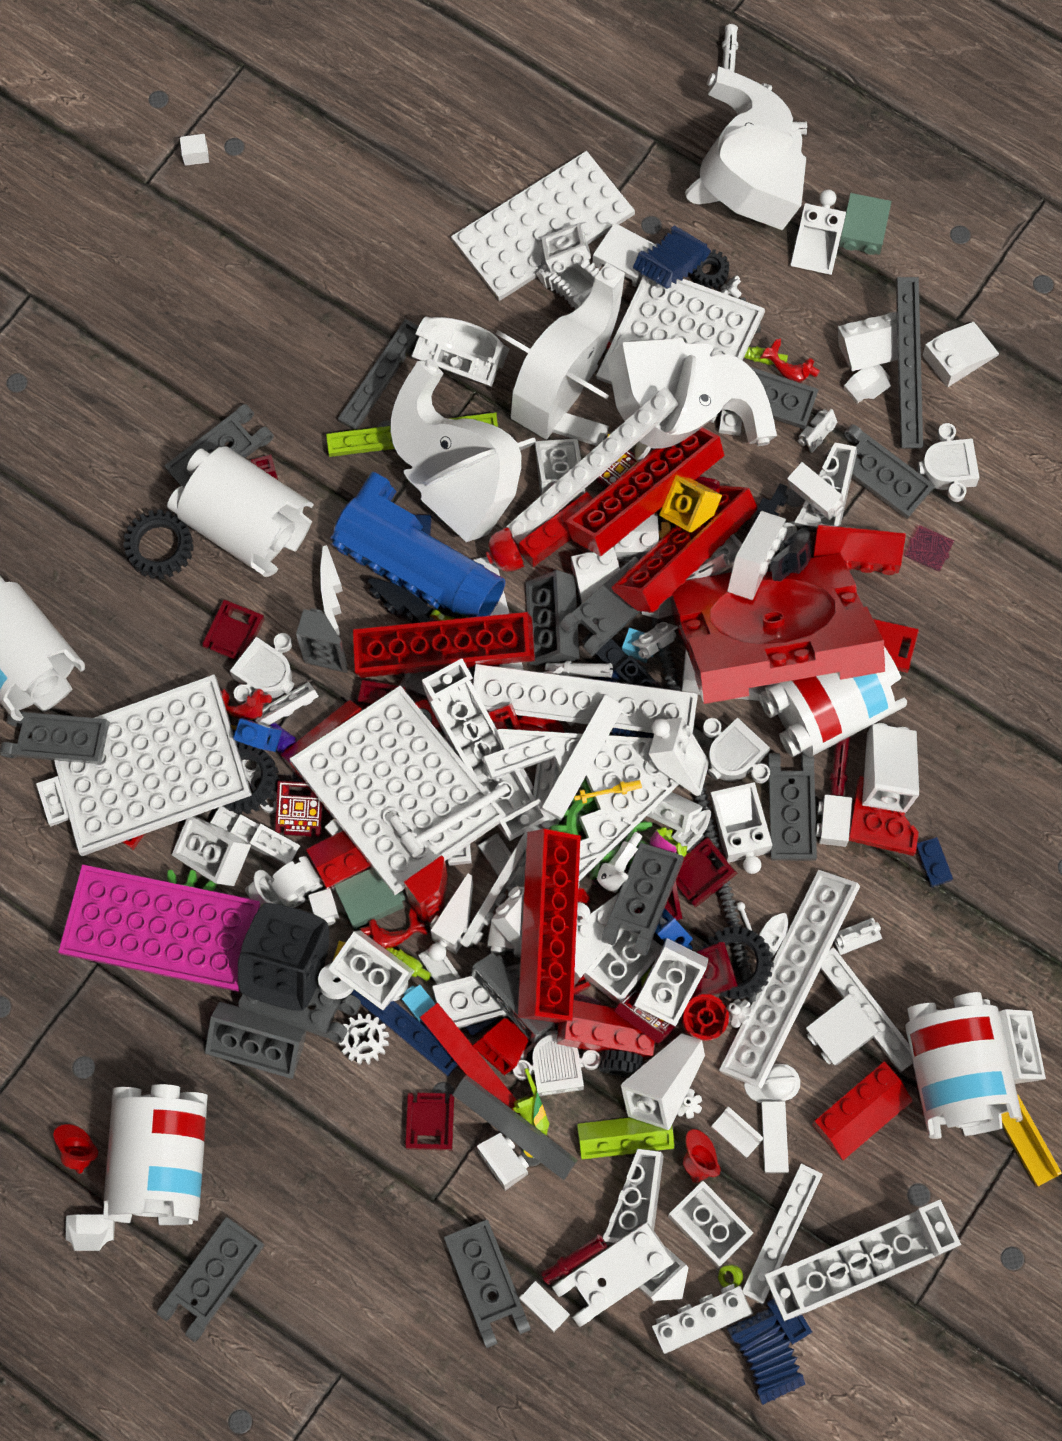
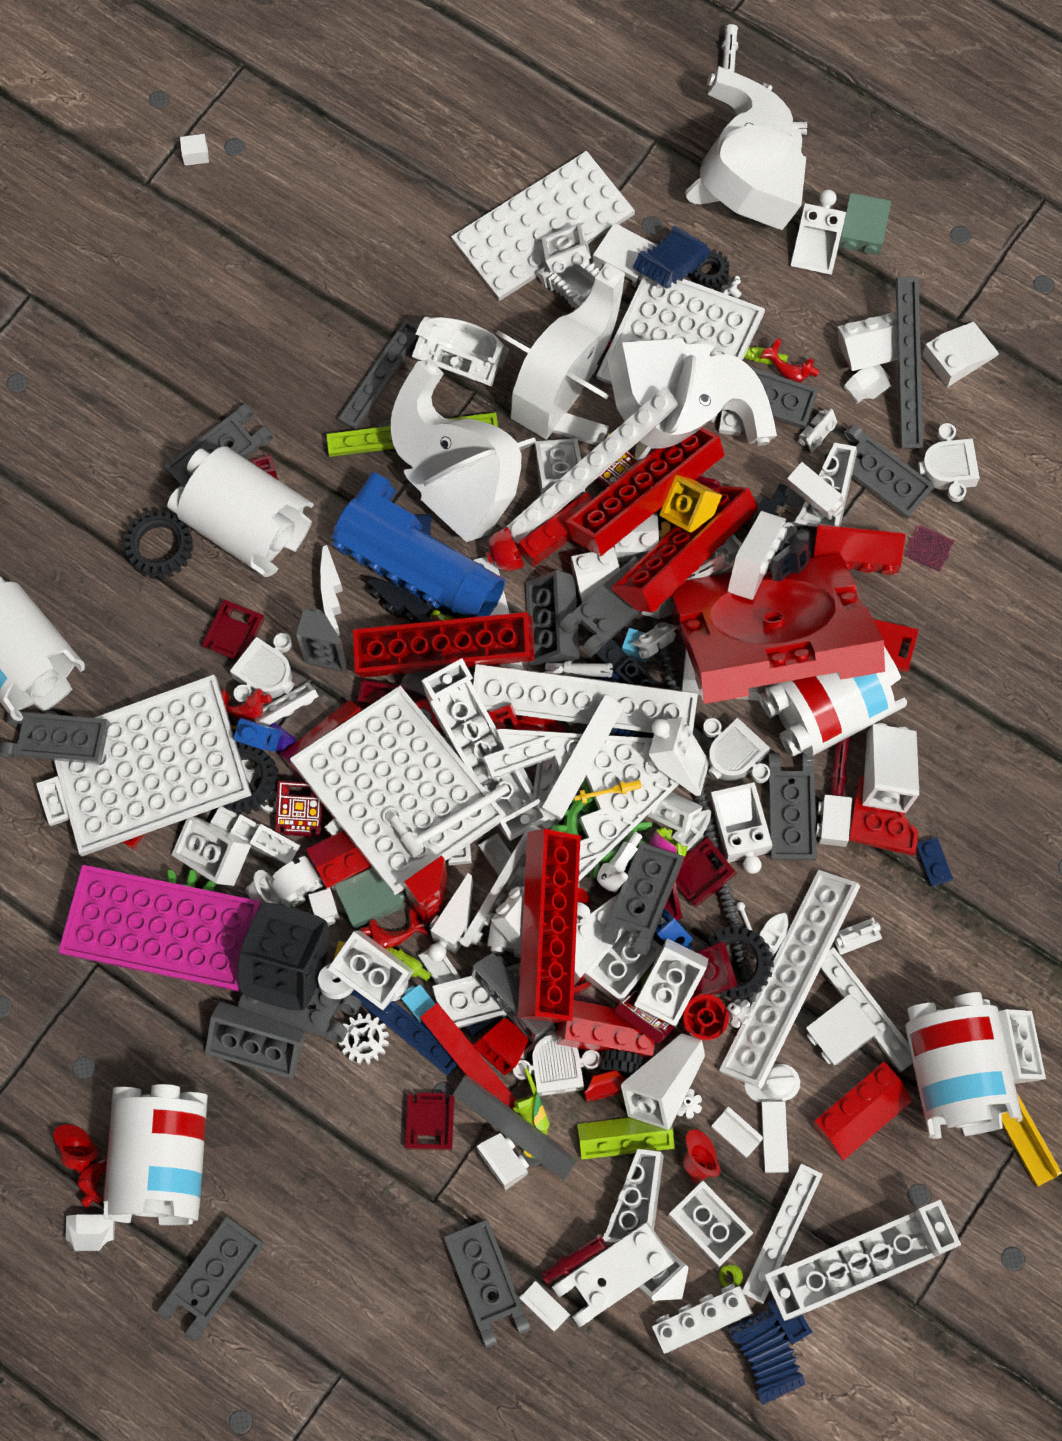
(88, 1182): none -> red animal
(604, 1086): none -> red slope

